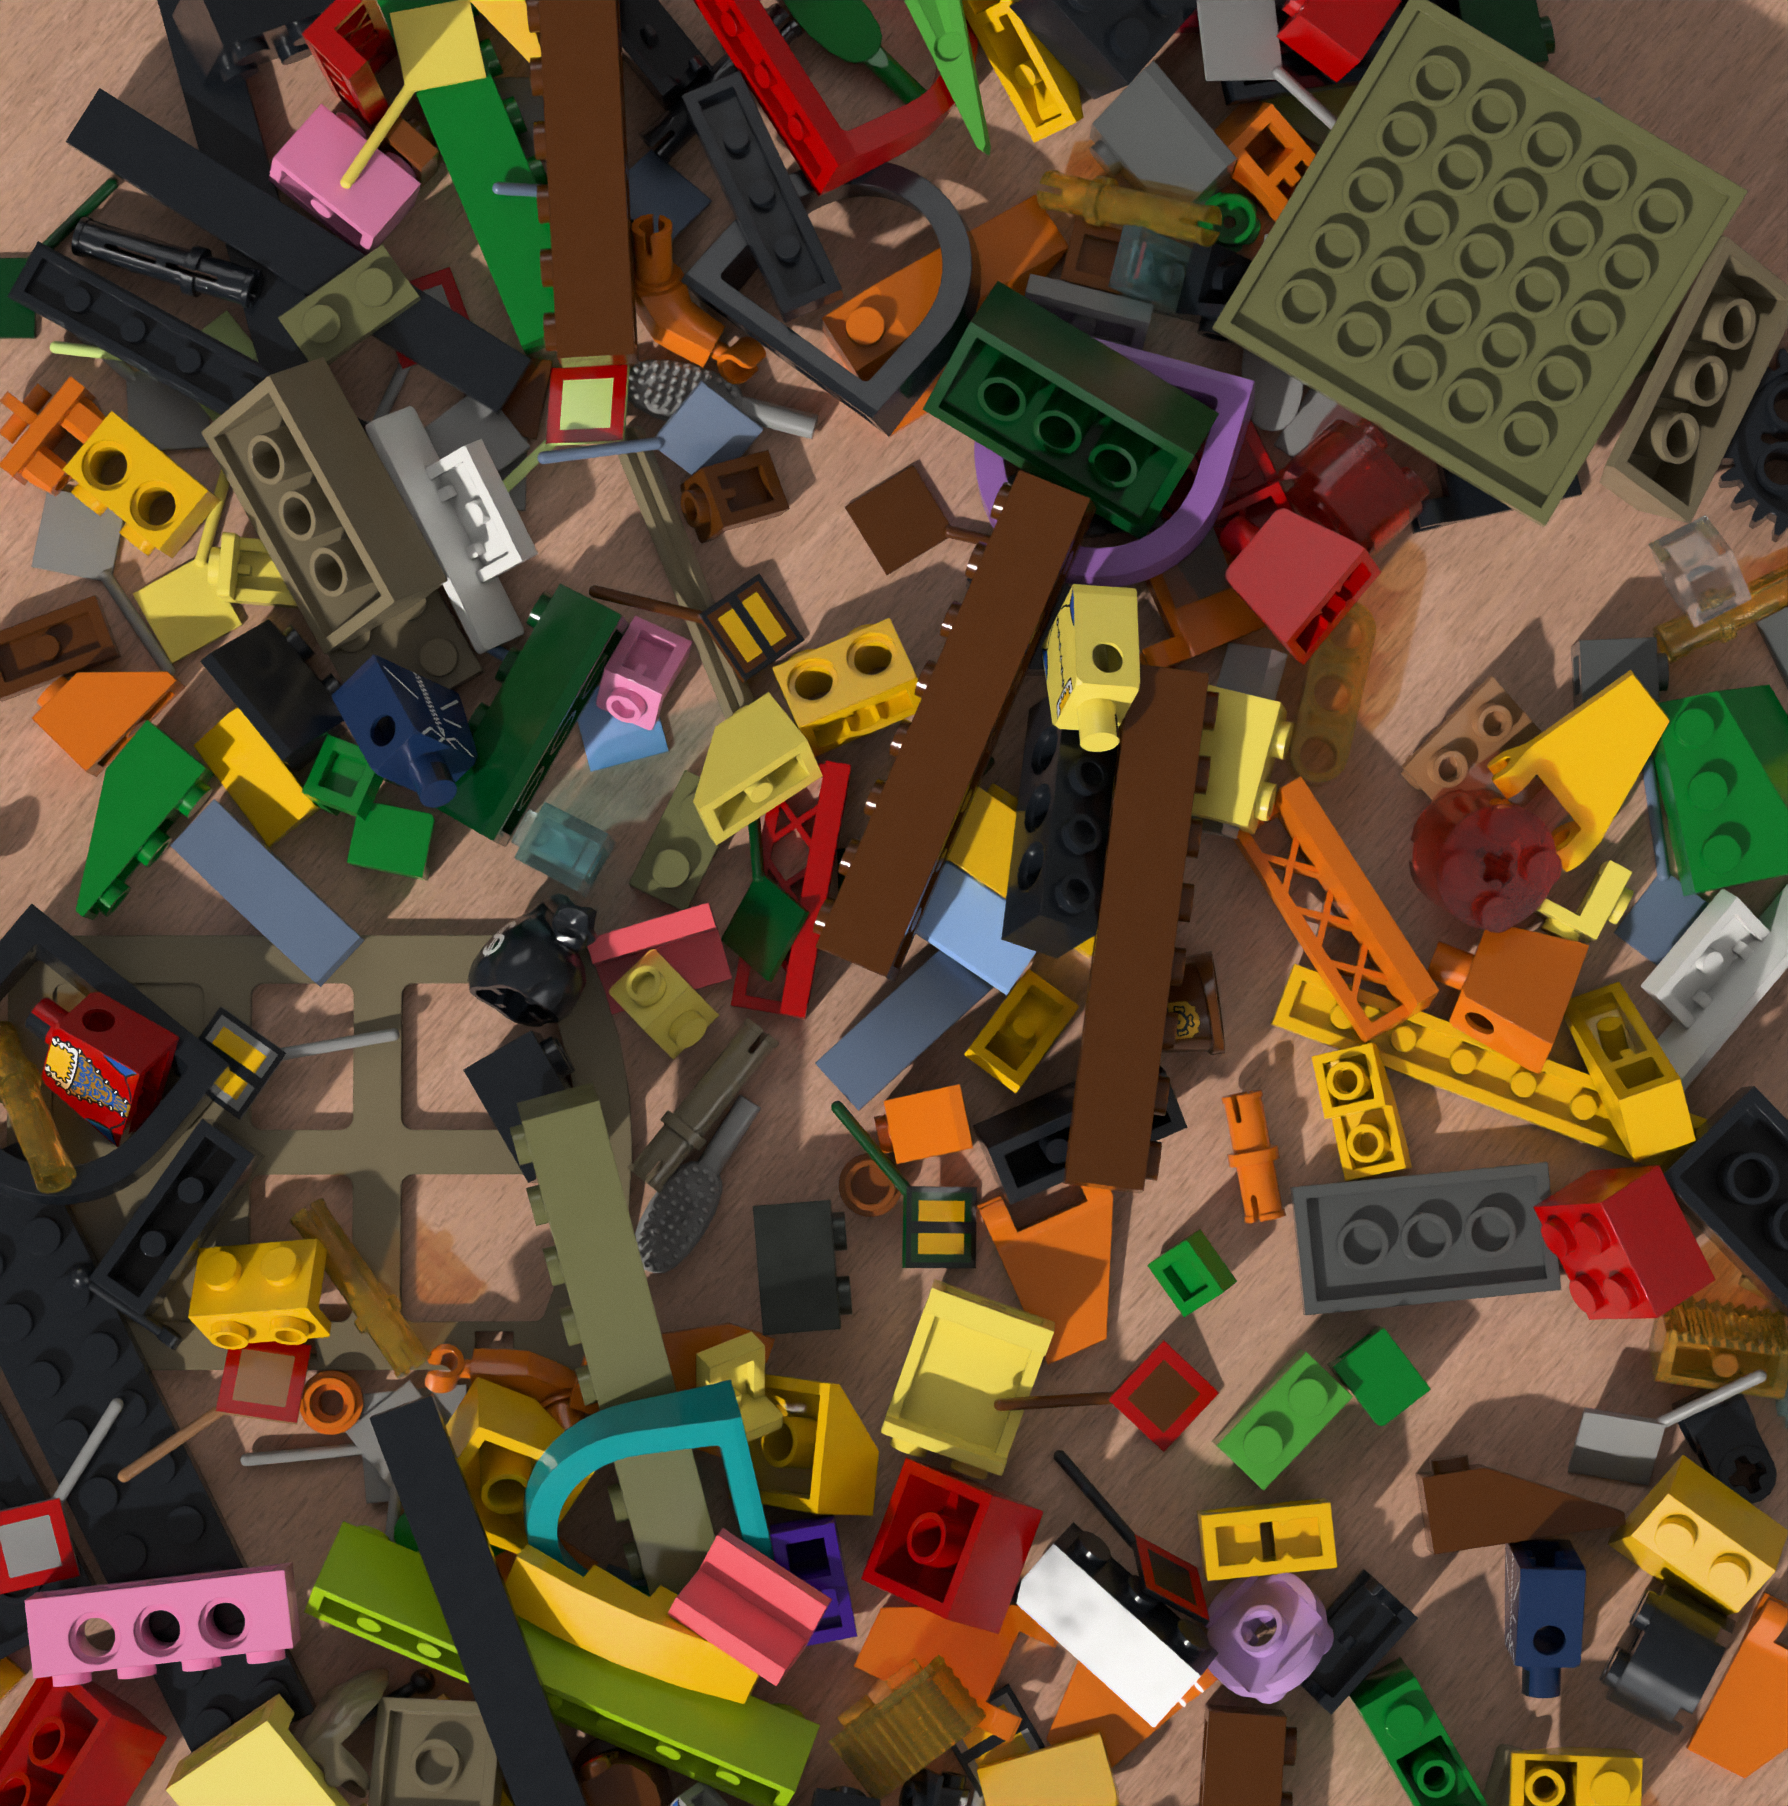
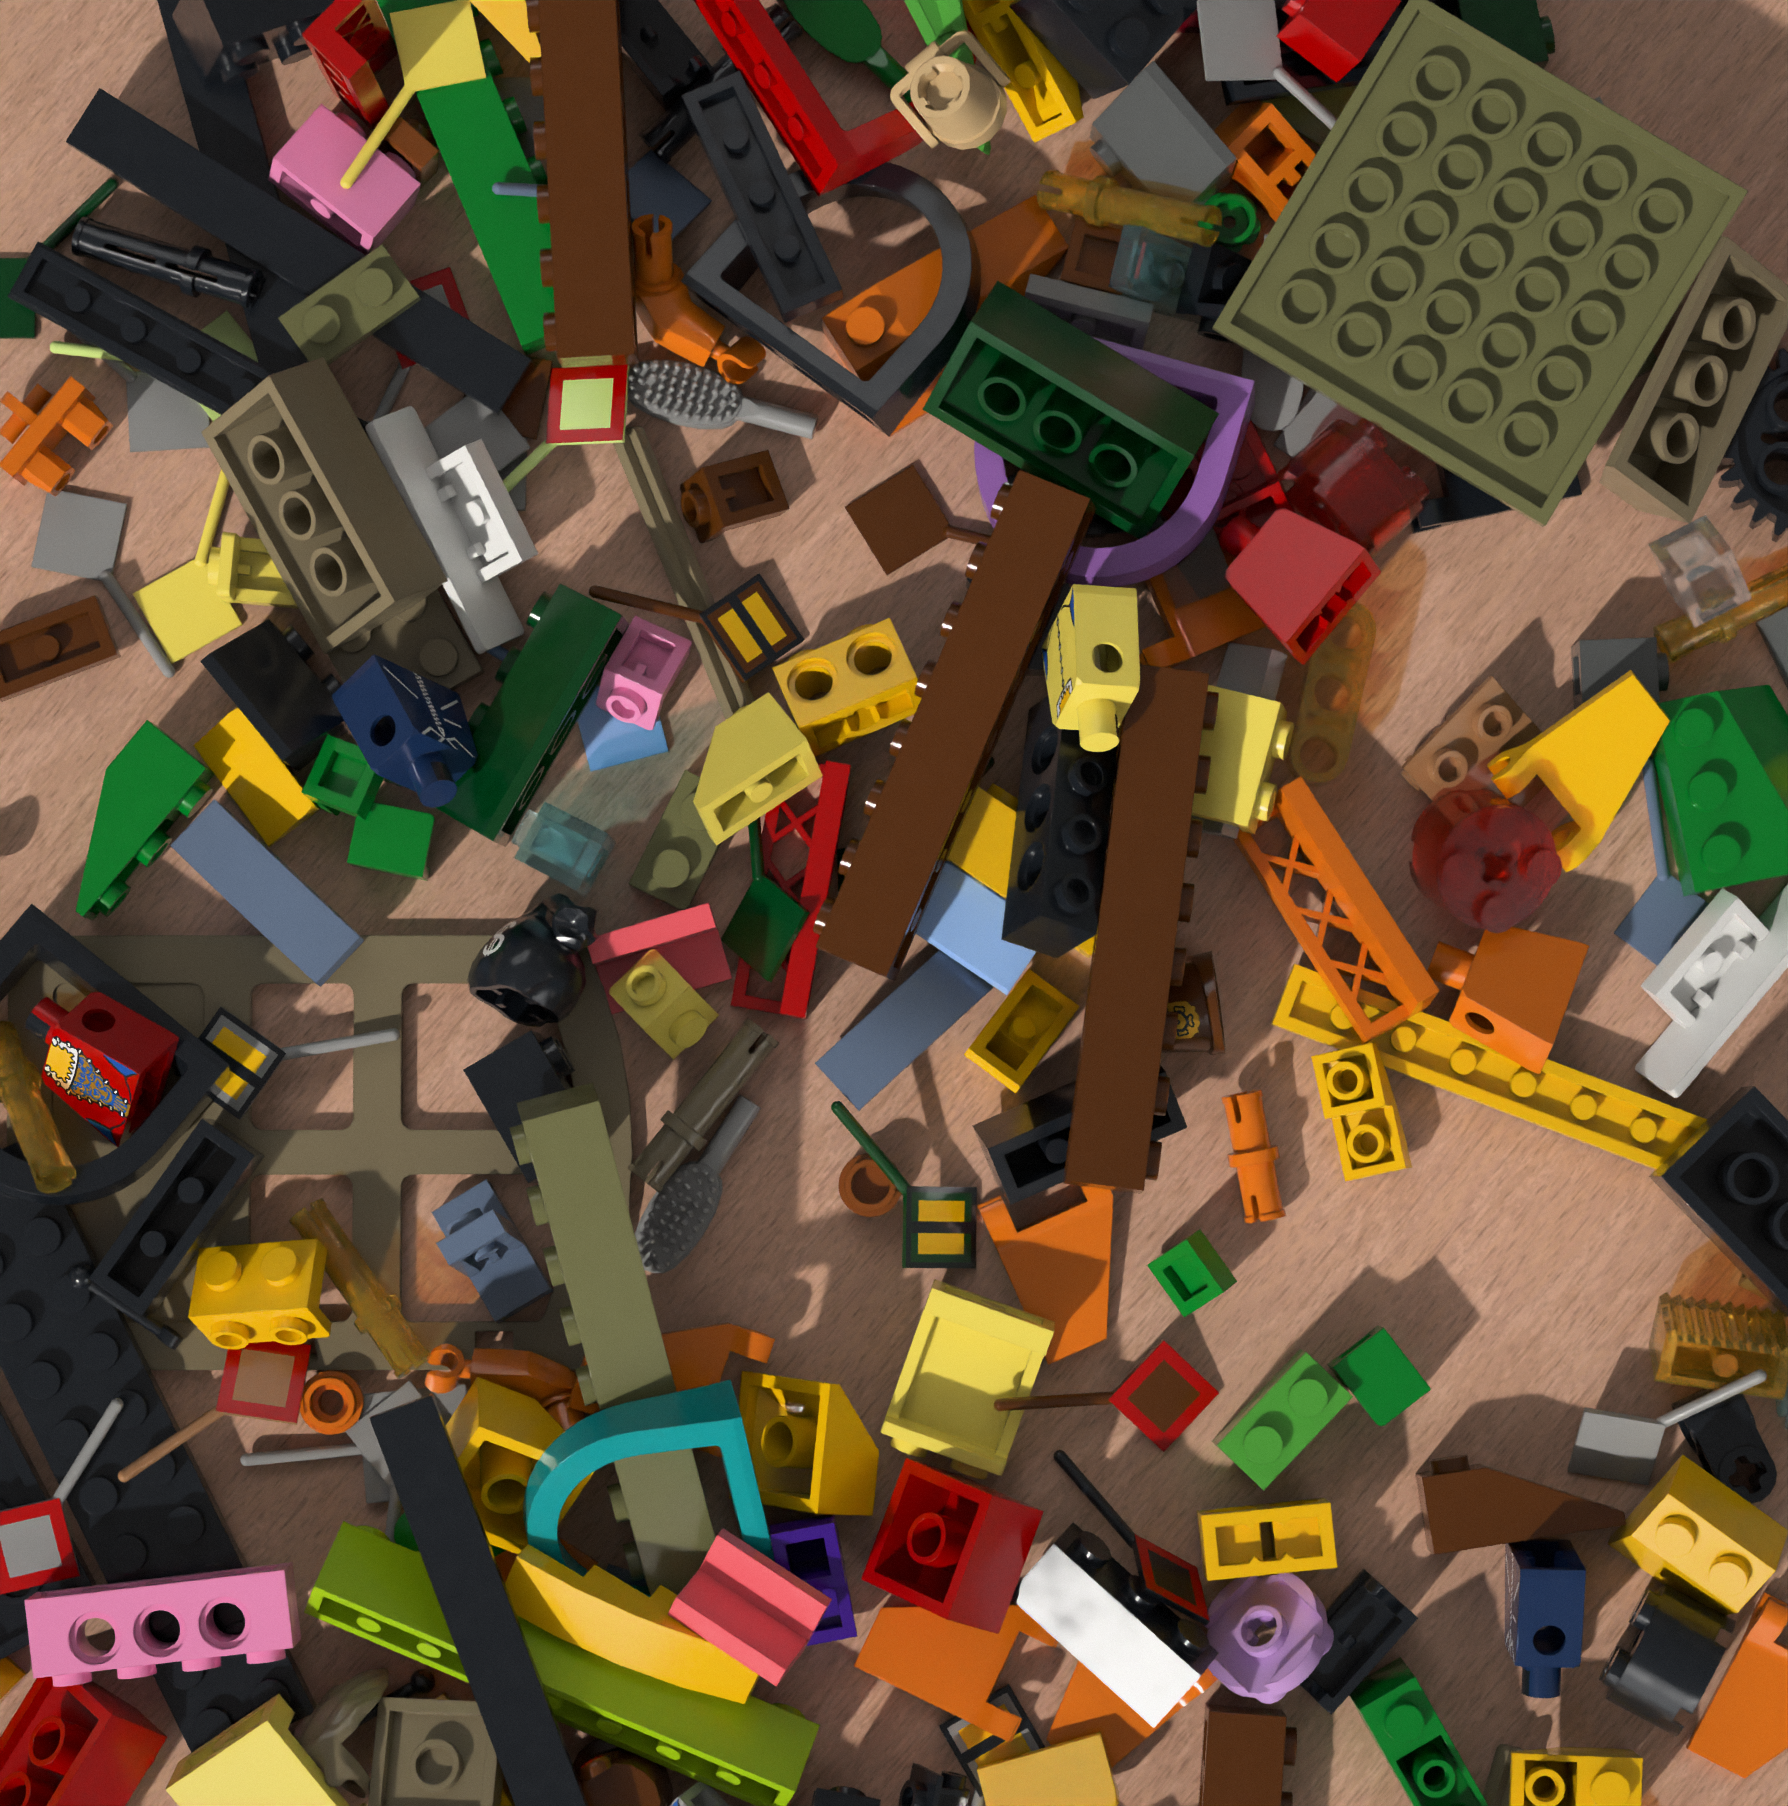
(102, 711): orange slope -> none
(147, 477): yellow brick -> none
(490, 1251): none -> sand blue bracket
(697, 435): sand blue piece -> none
(743, 1363): light yellow bracket -> none
(799, 1267): pearl dark grey brick -> none
(906, 1727): clear yellow brick -> none
(924, 1125): orange slope -> none
(955, 98): none -> tan piece
(1422, 1238): dark grey plate -> none
(1603, 901): light yellow bracket -> none
(1623, 1243): red brick -> none
(1630, 1072): yellow slope -> none

